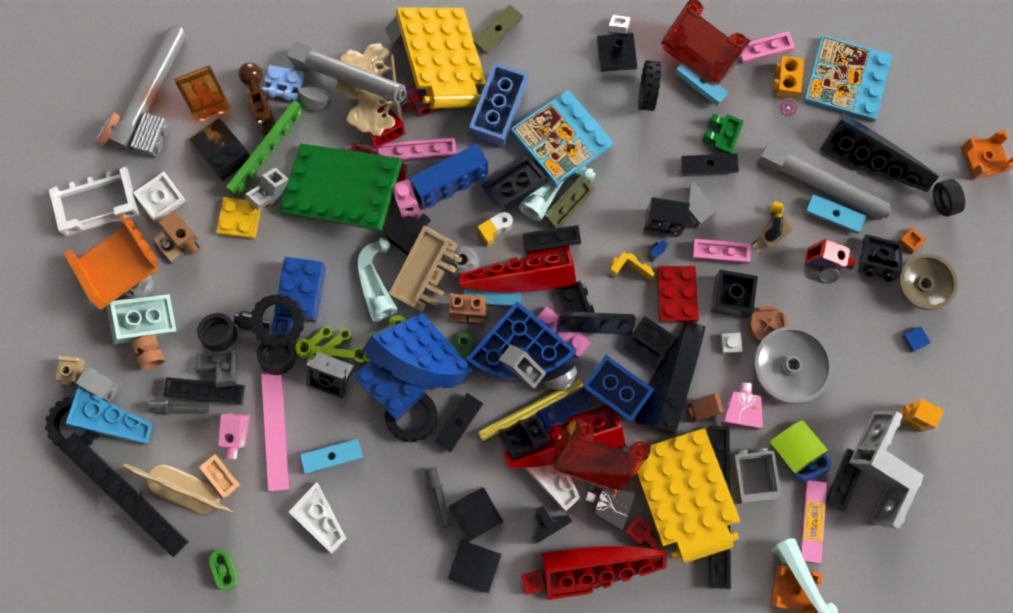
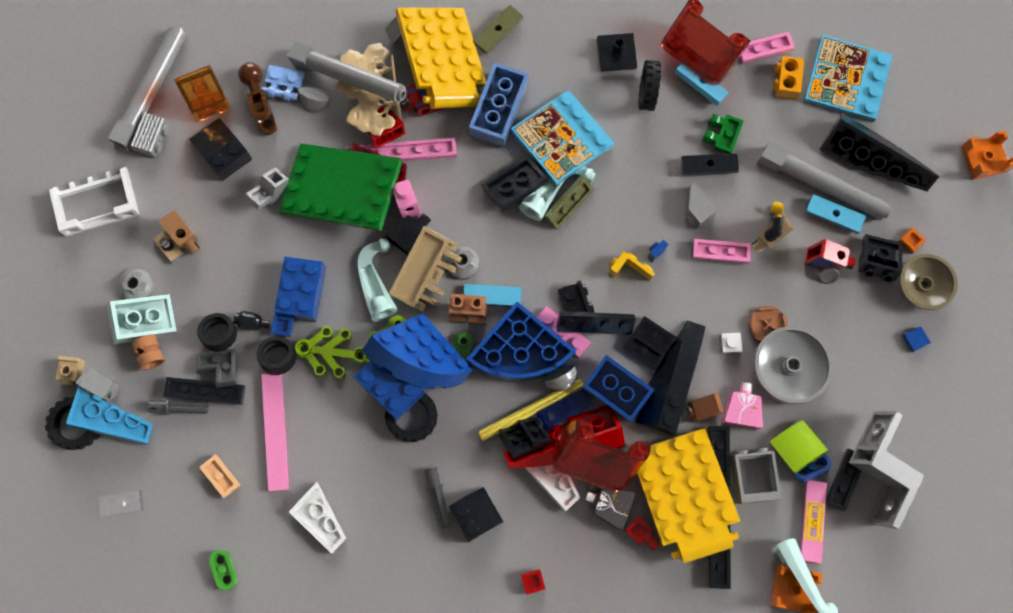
(105, 131): nougat tile -> none
(114, 264): orange panel -> none
(124, 495): black plate -> none
(159, 197): white tile -> none
(181, 488): tan plant -> none
(235, 425): bright pink torso -> none
(238, 219): yellow plate -> none
(257, 320): black tyre -> none
(262, 152): bright green plate -> none
(320, 458): medium azure tile -> none
(328, 374): black bracket -> none
(450, 176): blue brick -> none
(466, 413): black tile -> none
(474, 566): black slope -> none
(494, 226): leg -> none
(522, 366): light grey slope -> none
(533, 273): red wedge -> none
(545, 520): black bracket -> none
(551, 238): black plate -> none
(584, 569): red wedge -> none
(619, 24): white plate -> none
(666, 217): black brick -> none
(677, 294): red plate -> none
(734, 293): black brick -> none
(789, 106): clear tile -> none
(921, 415): light orange brick -> none
(949, 197): black tyre -> none

